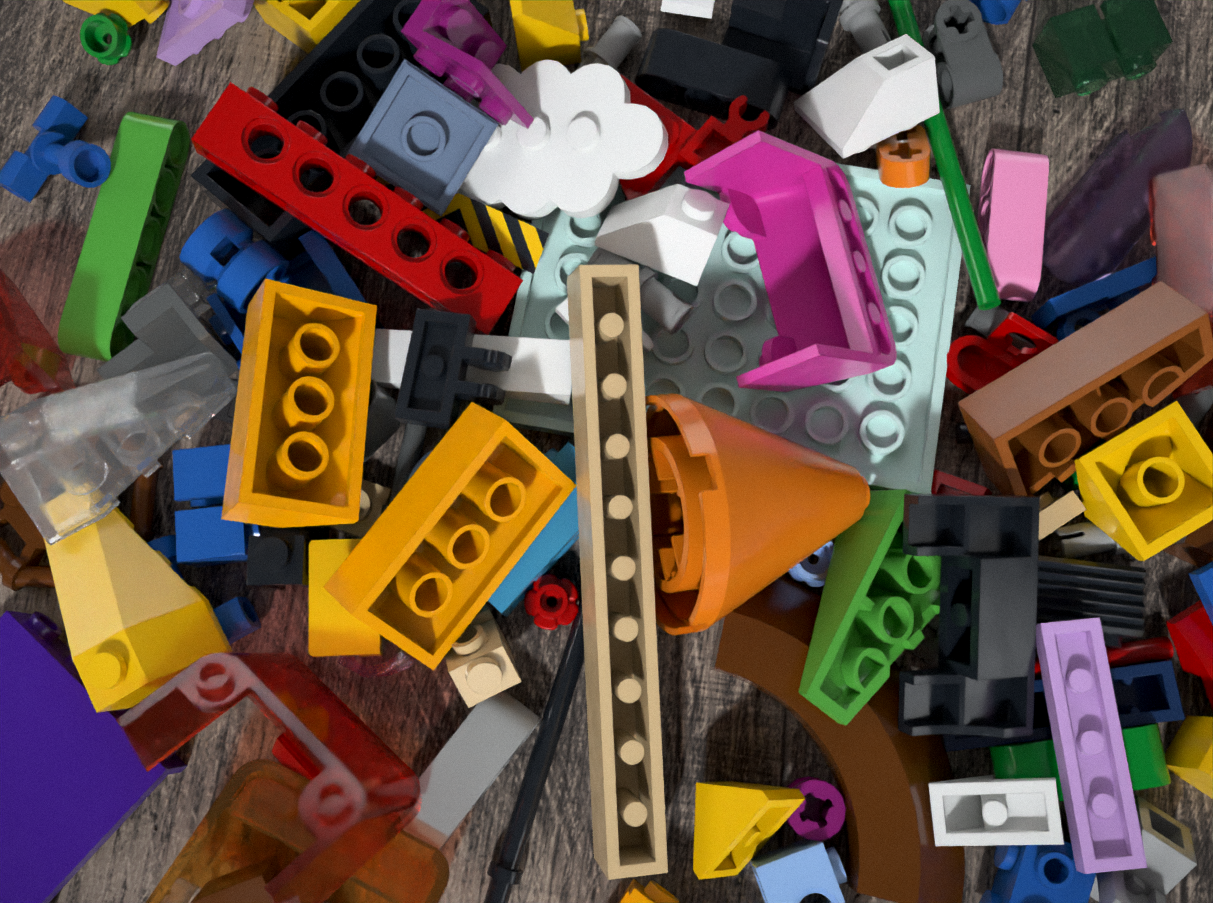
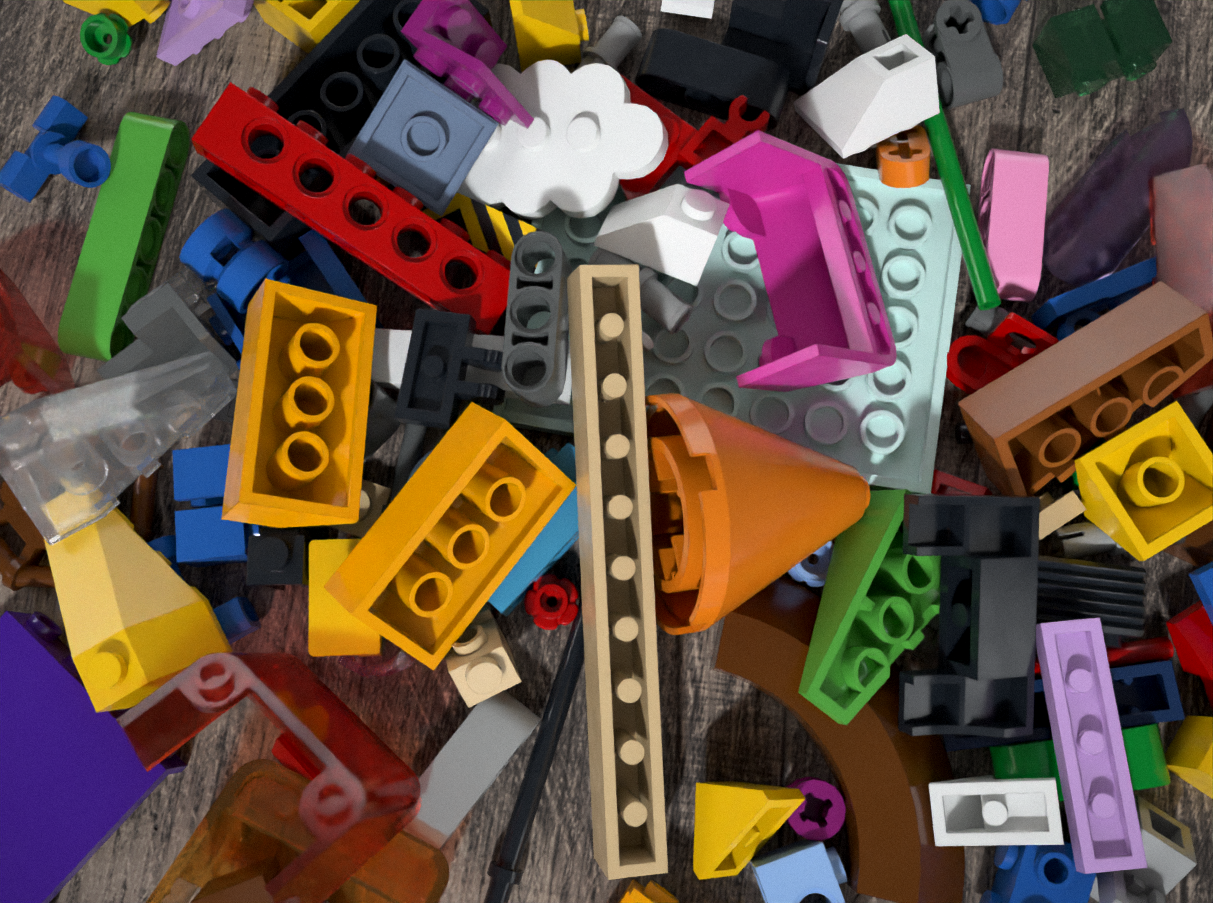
(527, 296): none -> dark grey beam

